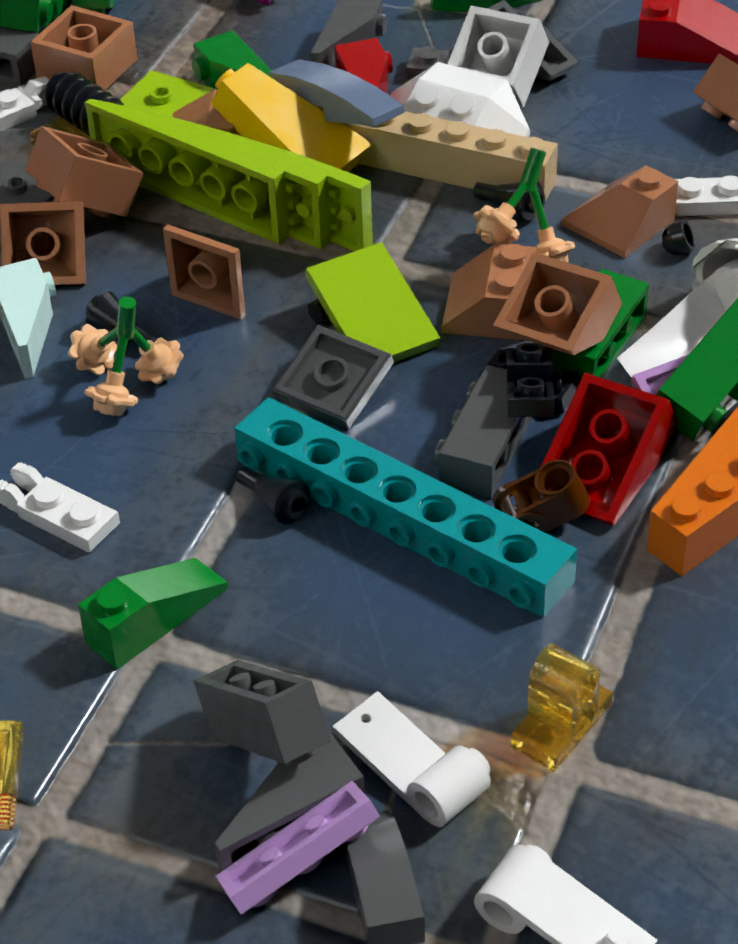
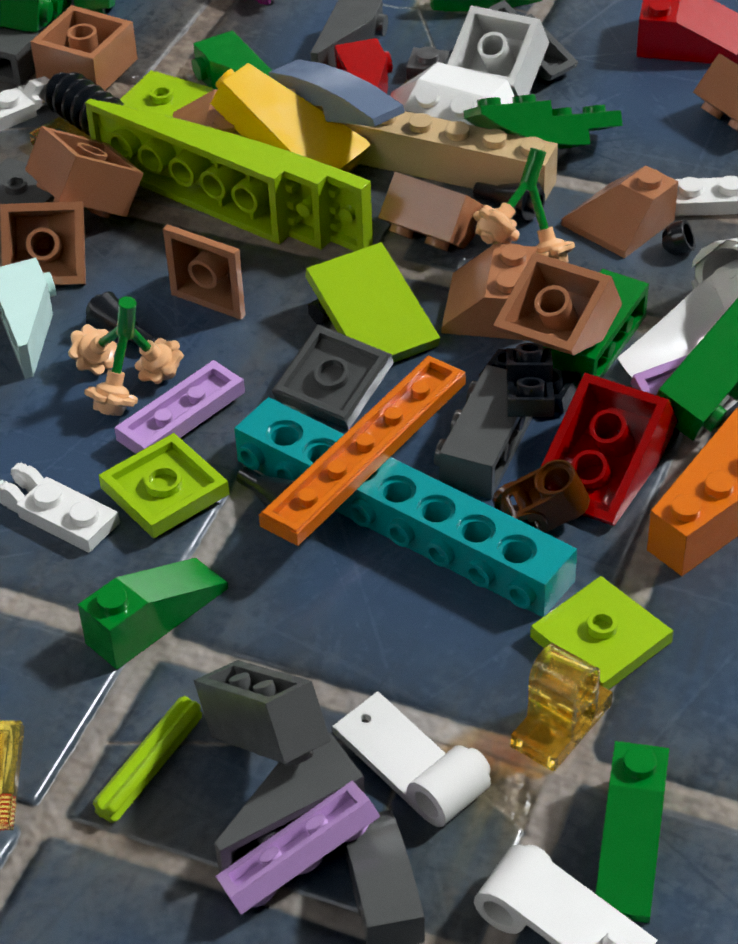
(147, 759): none -> lime axle
(163, 485): none -> lime plate
(181, 407): none -> lavender plate
(361, 450): none -> orange tile
(429, 211): none -> nougat slope
(538, 119): none -> green slope
(604, 630): none -> lime plate
(632, 828): none -> green slope

